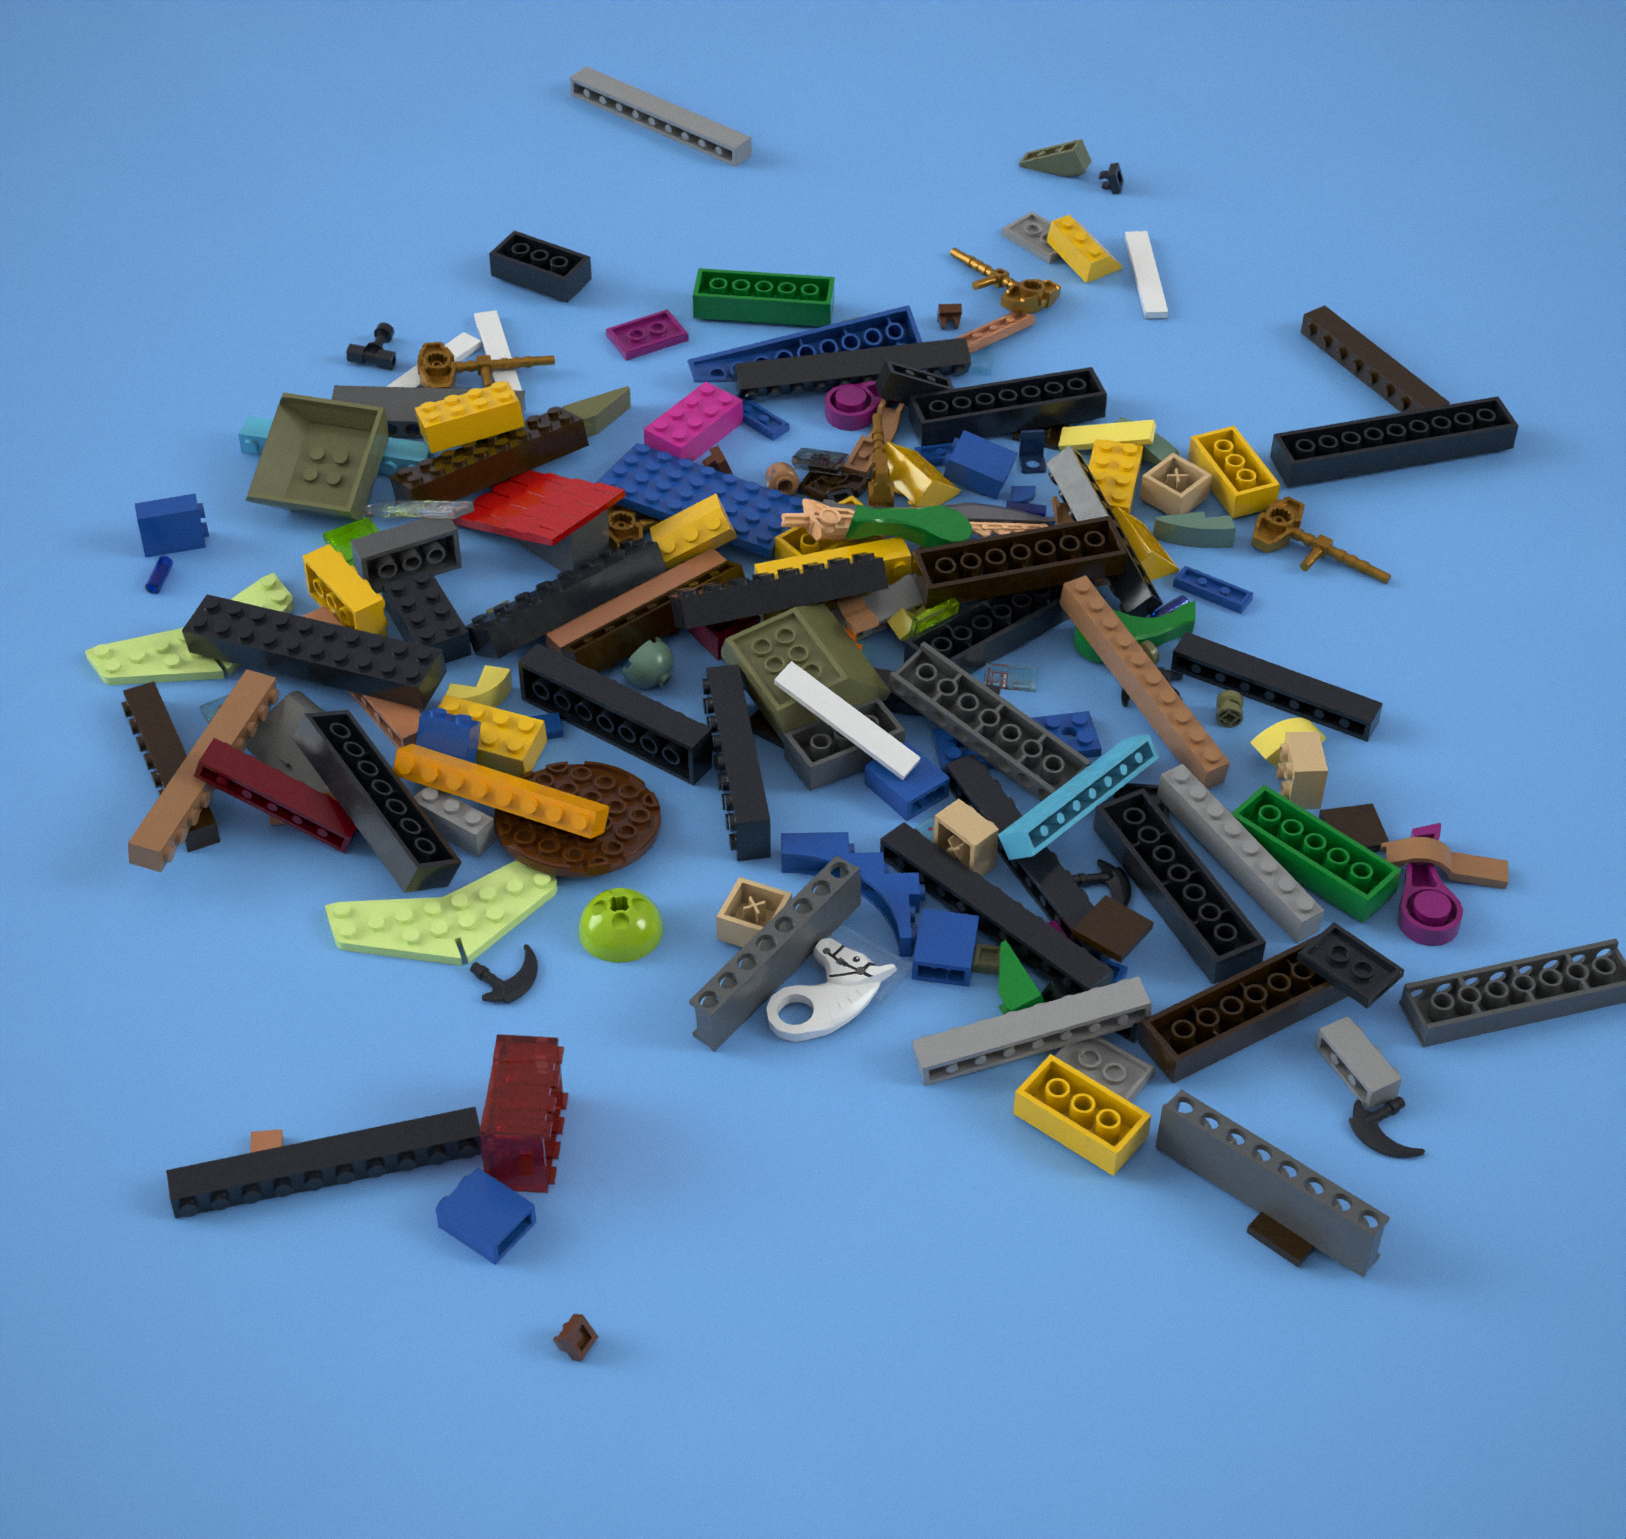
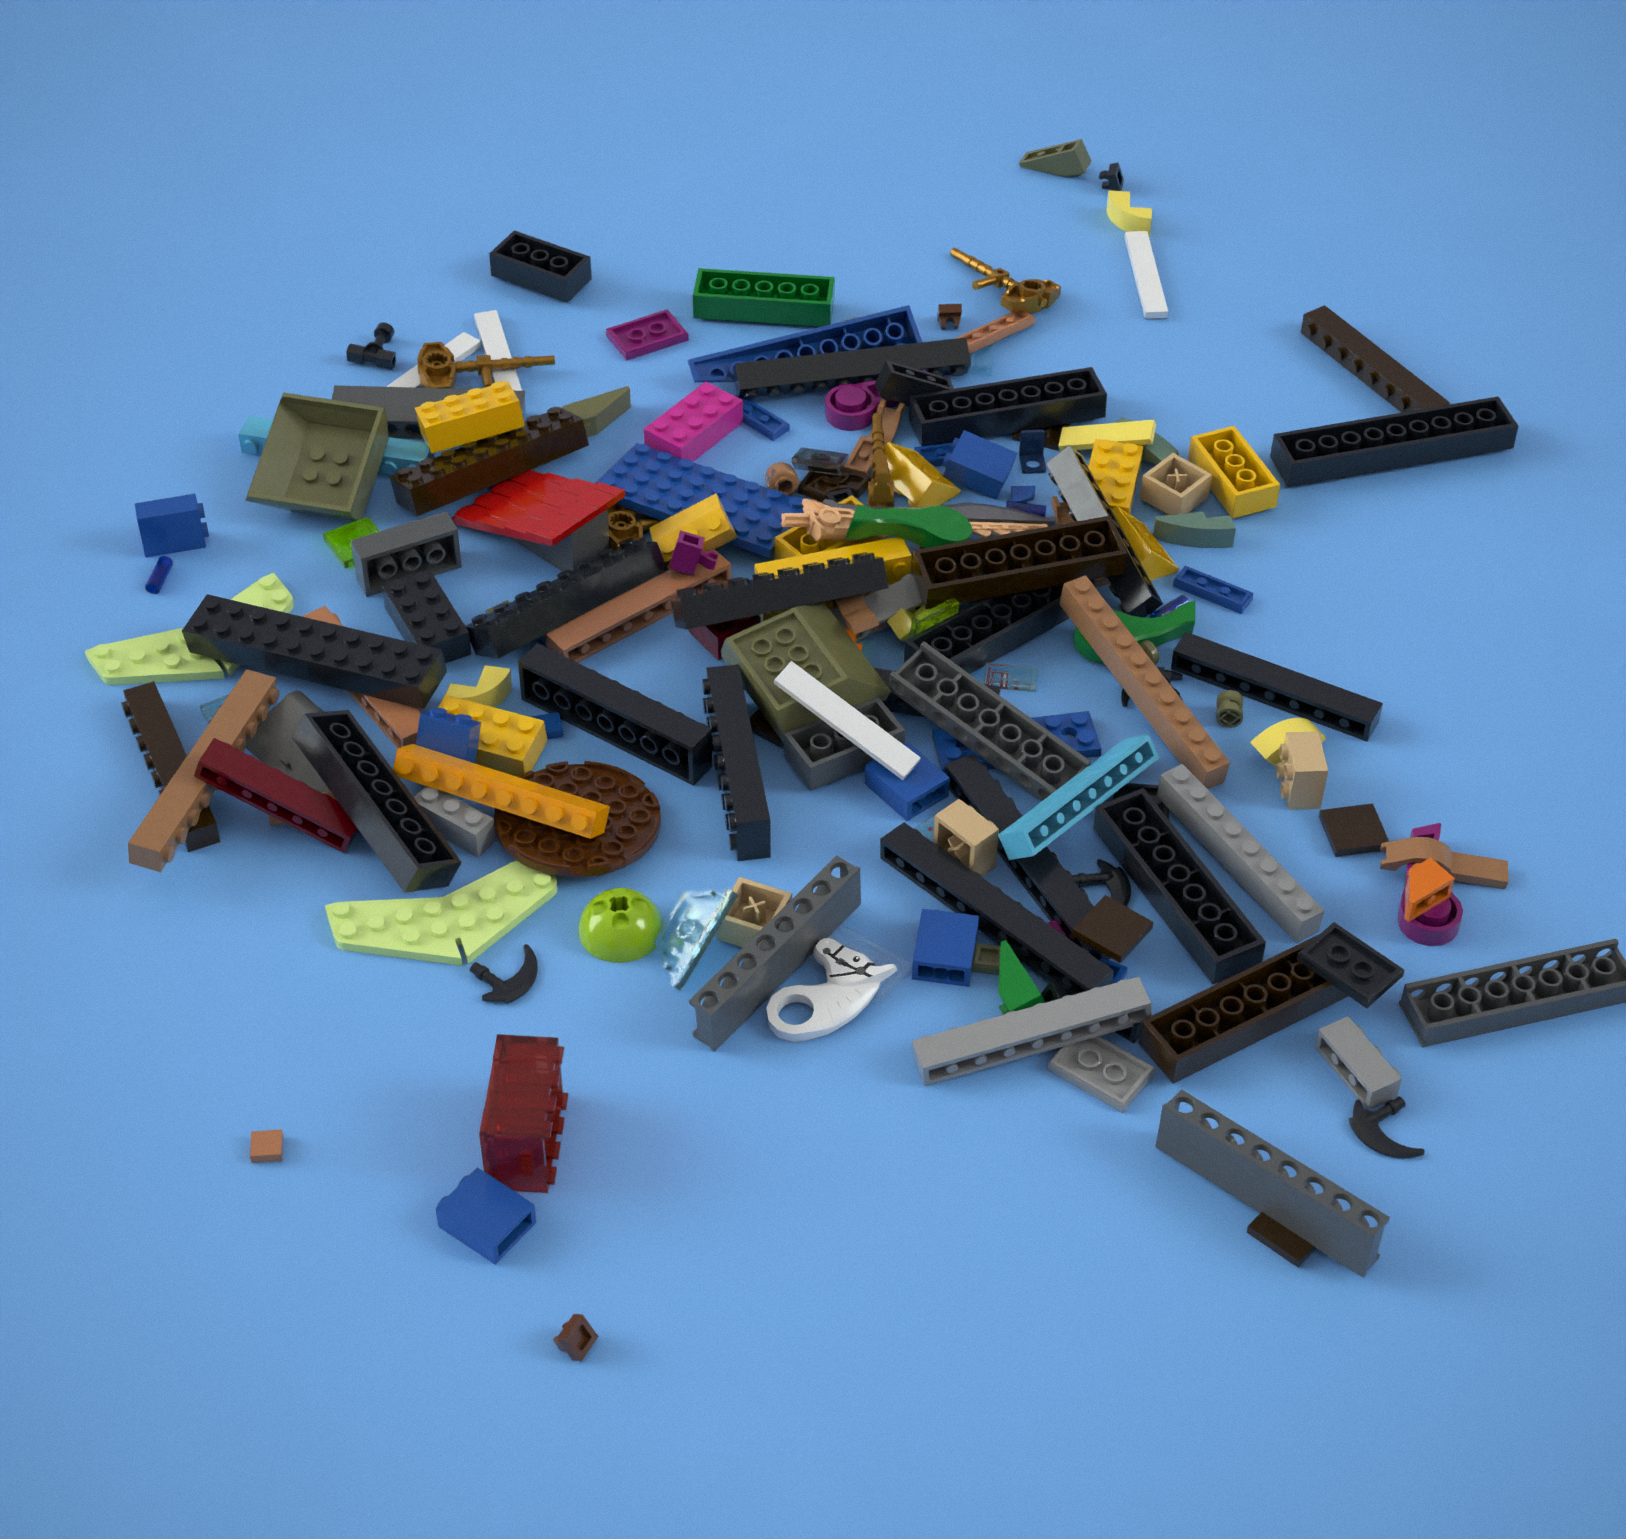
(323, 1162): black brick -> none
(343, 591): yellow brick -> none
(418, 509): clear tile -> none
(627, 633): dark brown brick -> none
(650, 665): sand green cylinder -> none
(661, 116): light grey brick -> none
(689, 552): none -> magenta brick
(691, 931): none -> clear light blue wing
(717, 461): reddish brown tile -> none
(893, 894): blue arch -> none
(1031, 234): light grey tile -> none
(1081, 249): yellow slope -> none
(1082, 1114): yellow brick -> none
(1127, 217): none -> light yellow brick
(1283, 521): pearl gold bar -> none
(1319, 854): green brick -> none
(1426, 887): none -> orange slope

